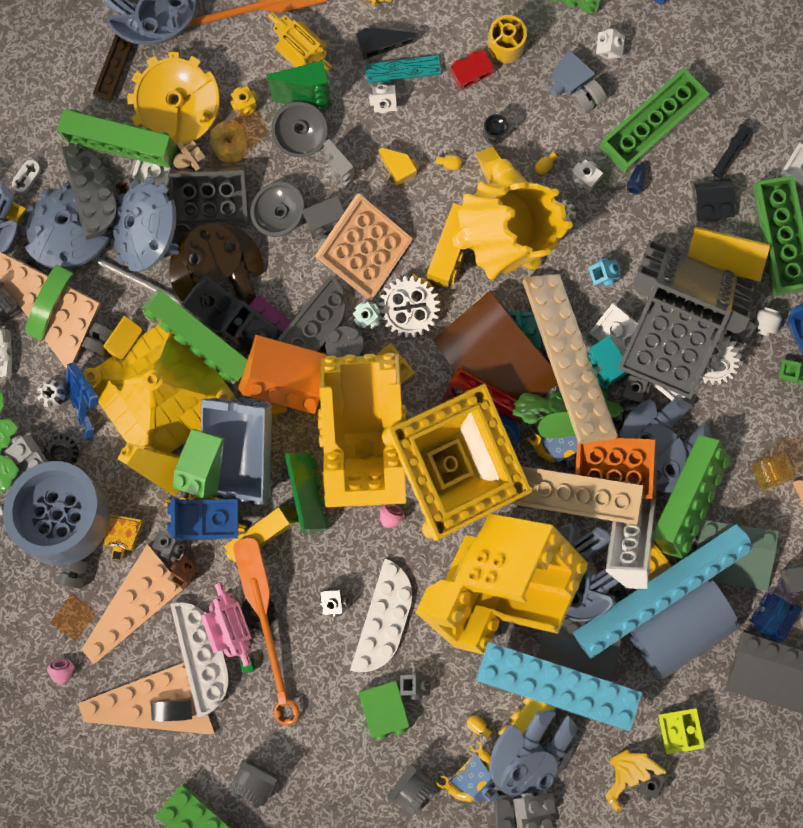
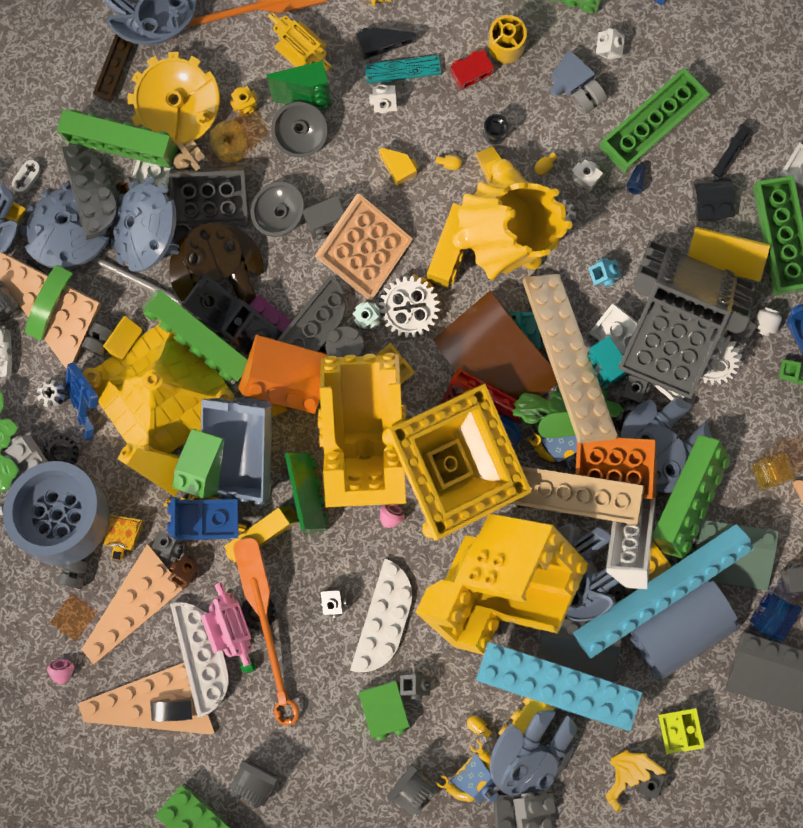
(341, 168): light grey plate -> none

